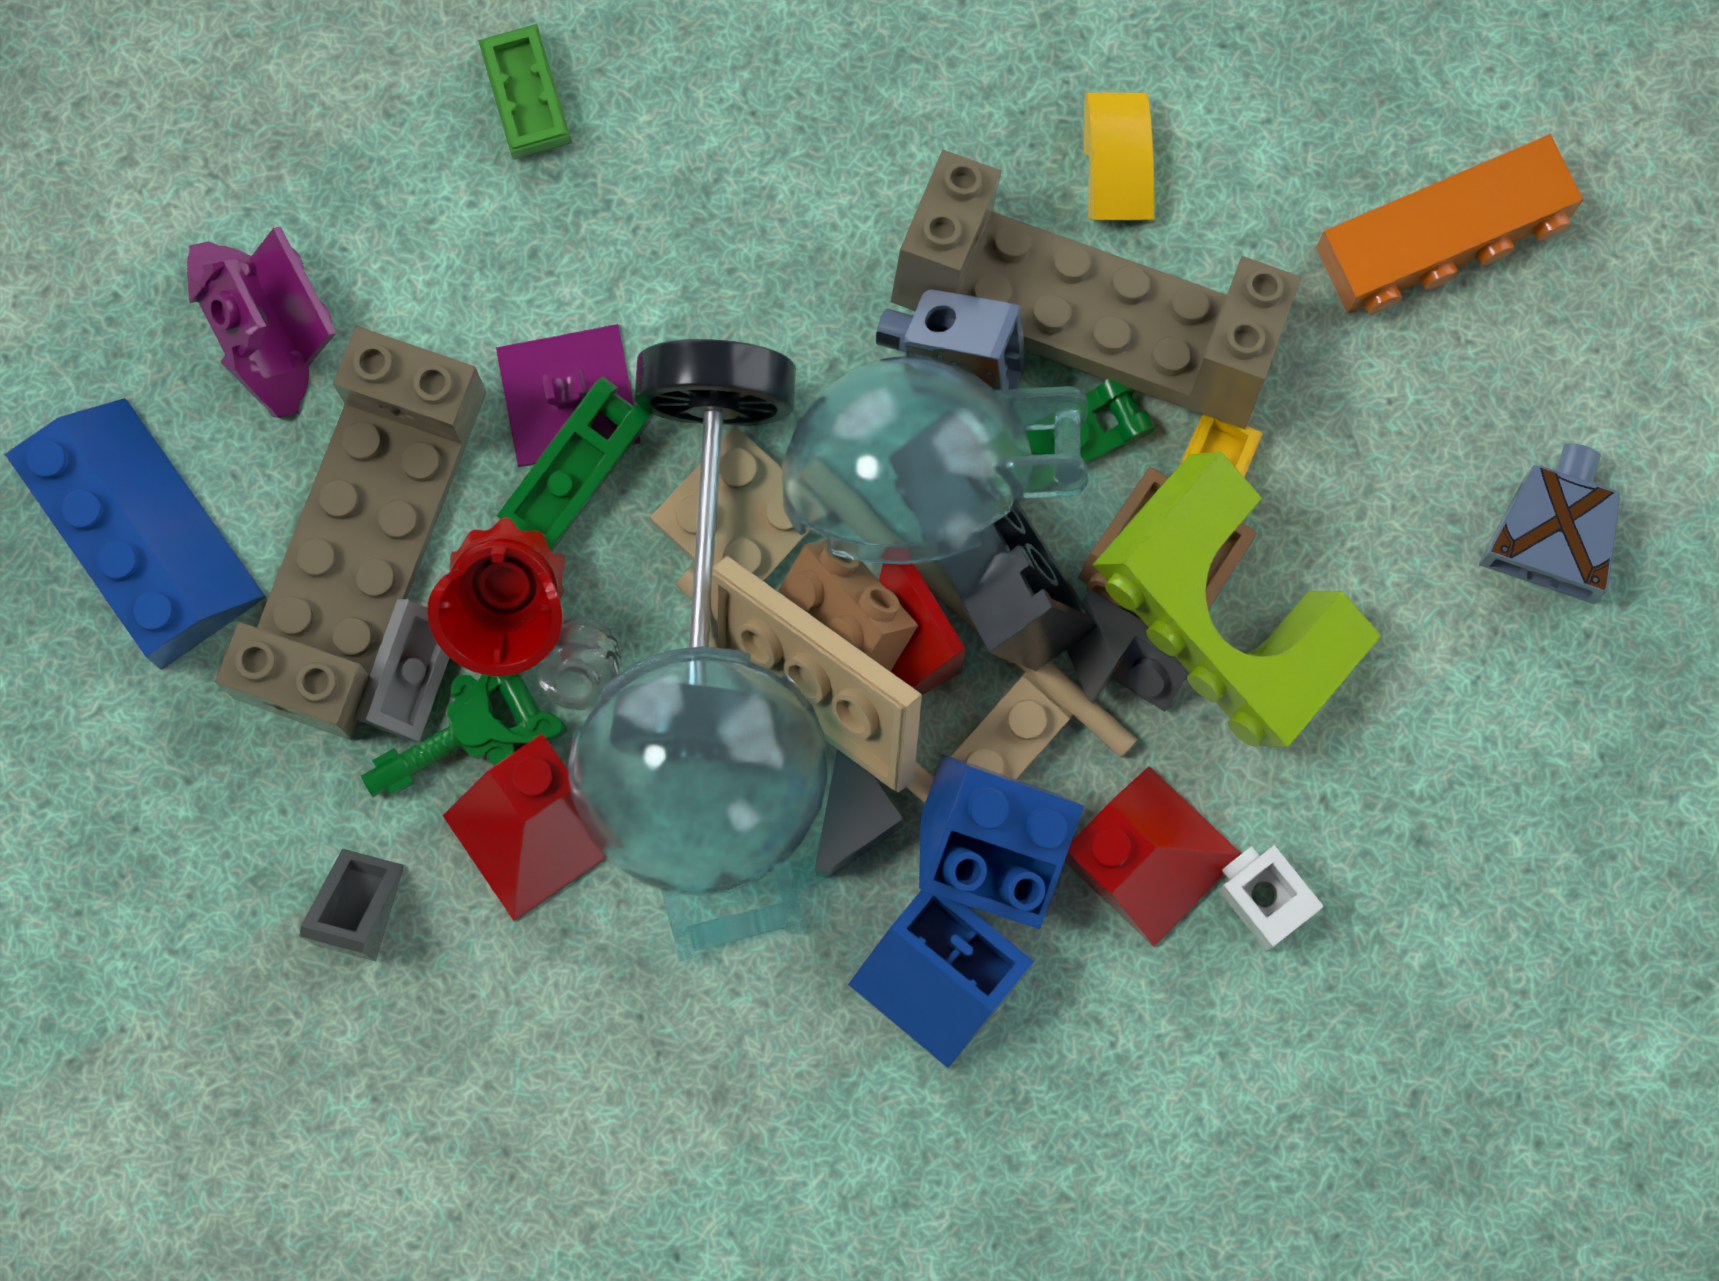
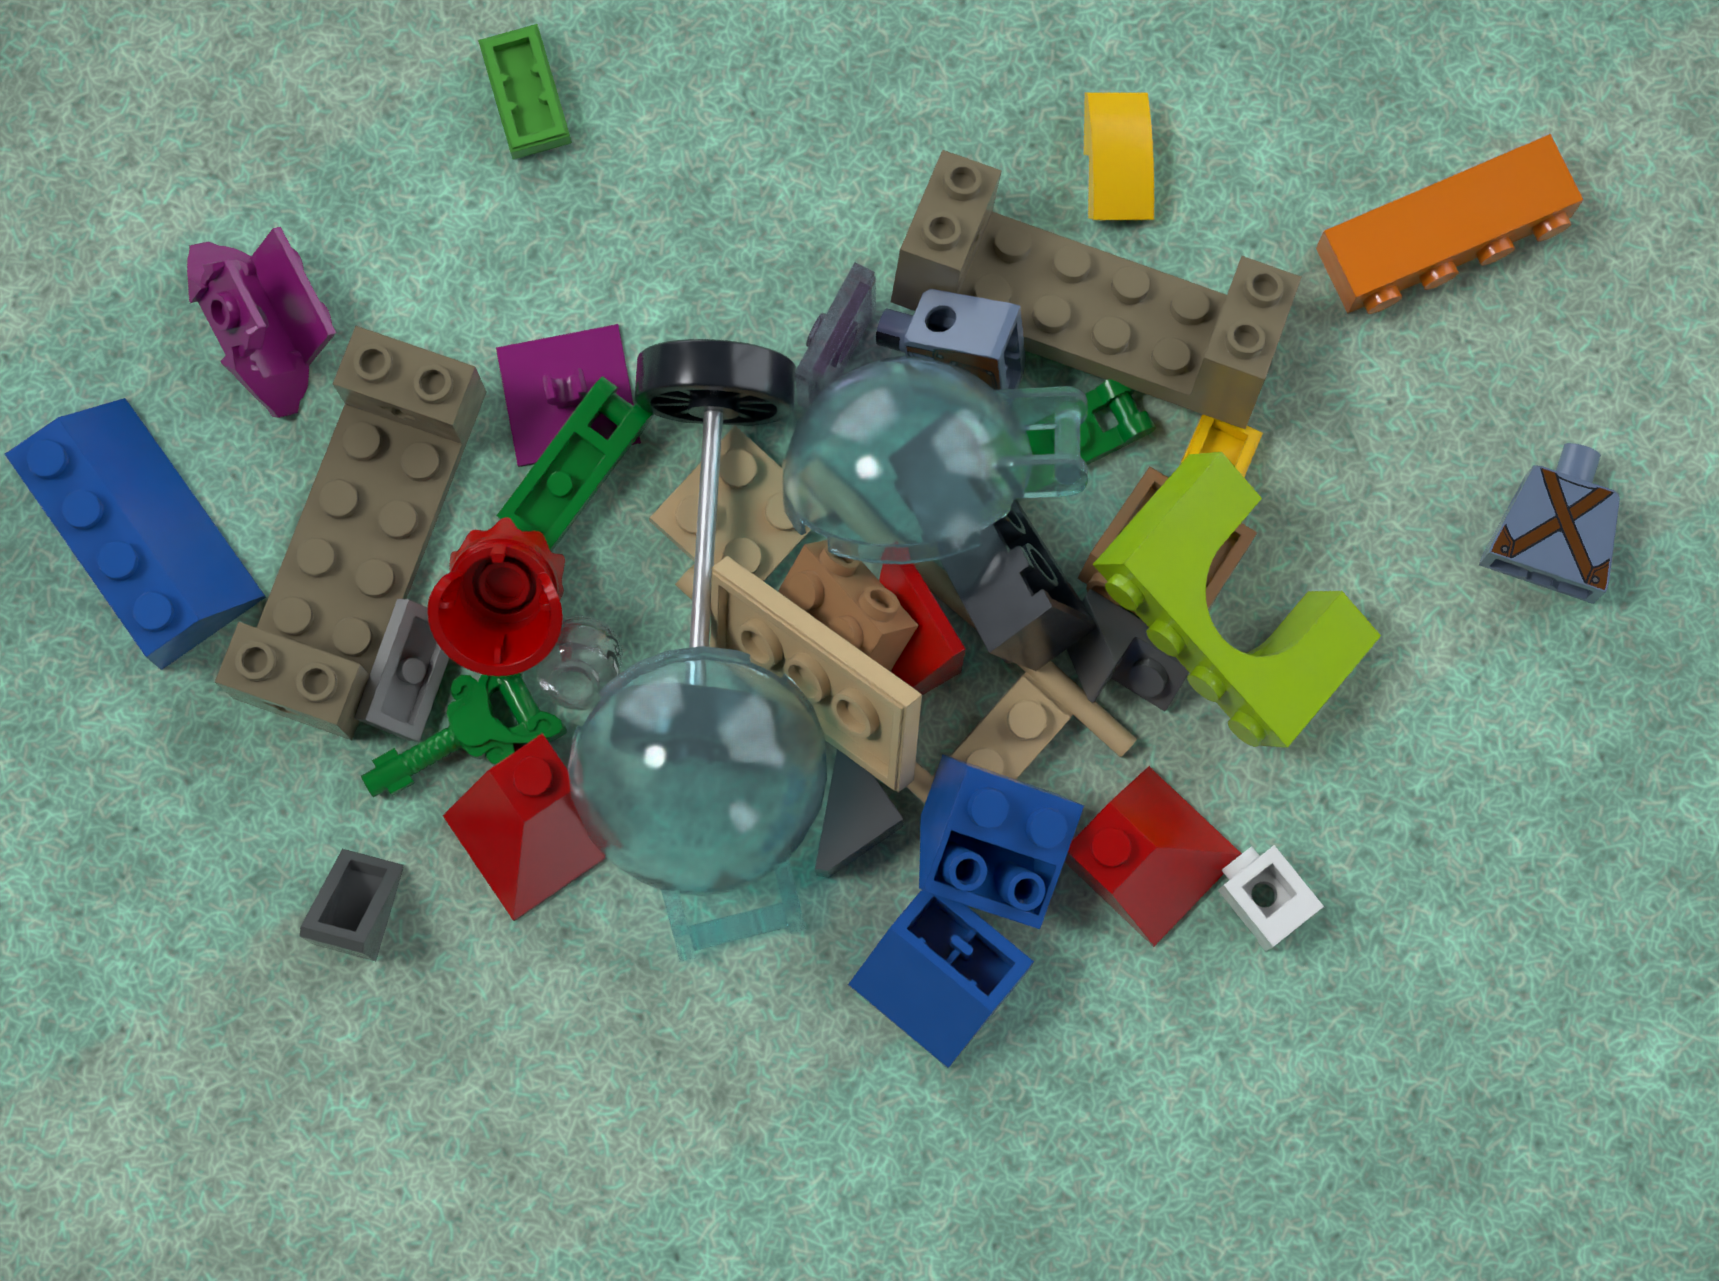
(836, 334): none -> plate

